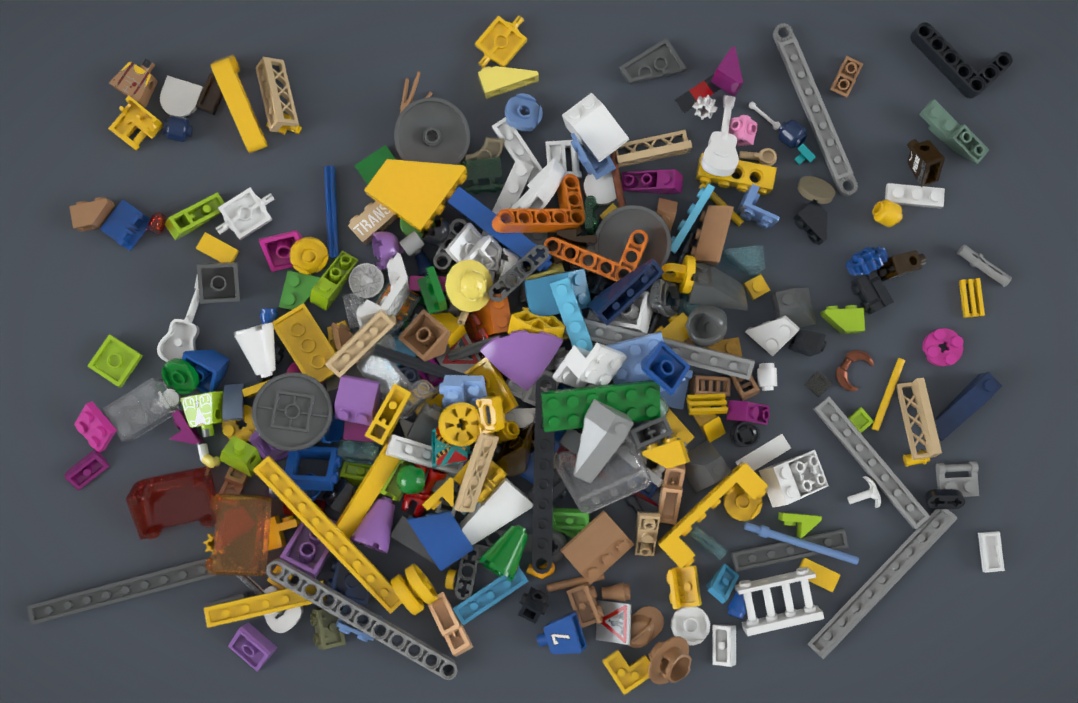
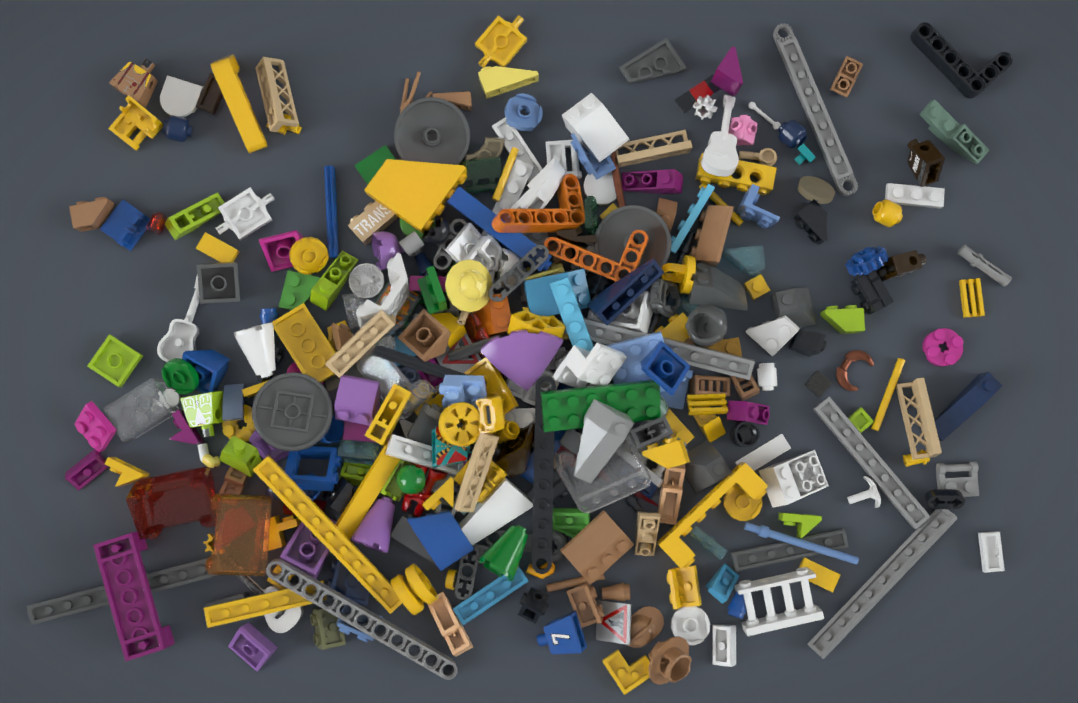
(129, 472): none -> yellow slope
(131, 596): none -> magenta plate
(461, 100): none -> medium nougat slope
(505, 174): none -> yellow bar

